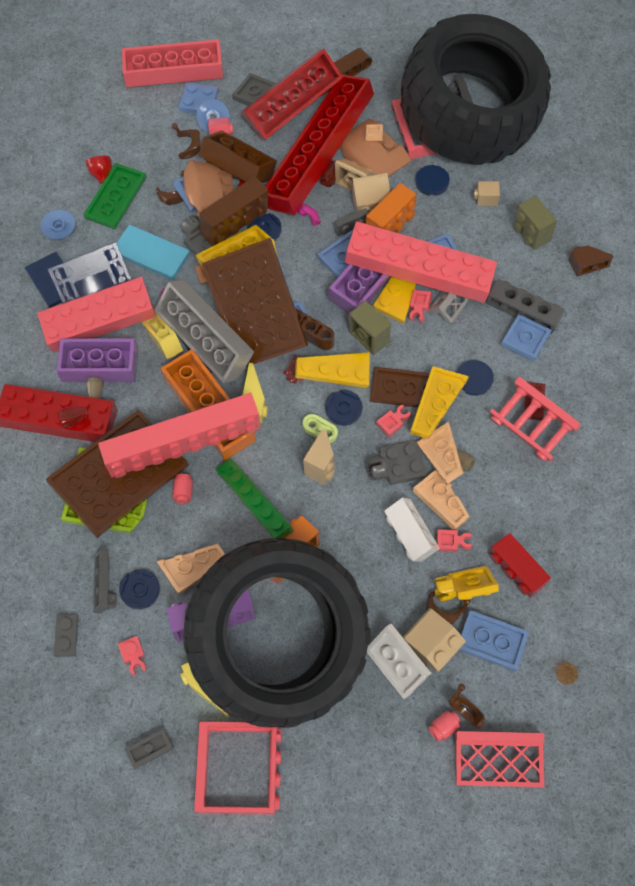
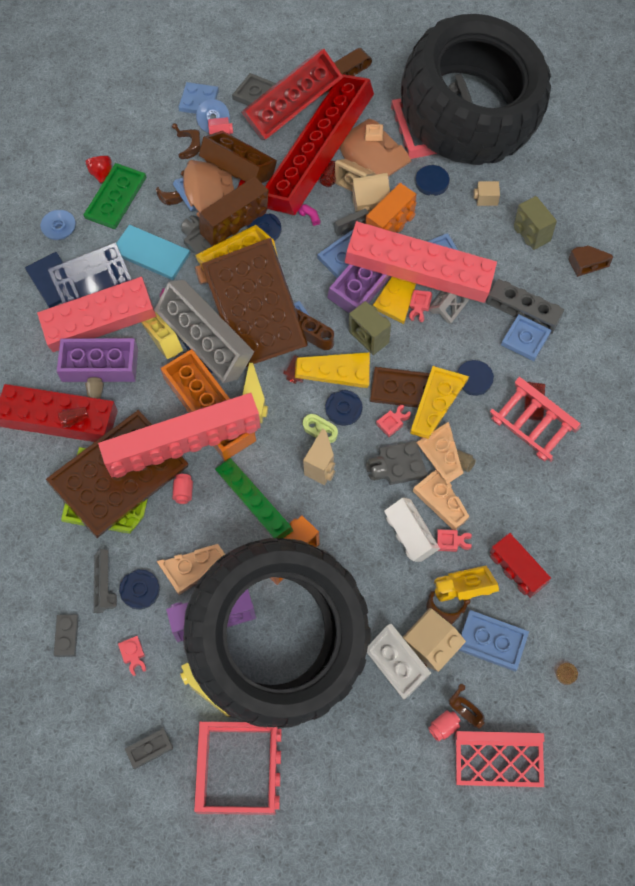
(172, 63): coral brick -> none

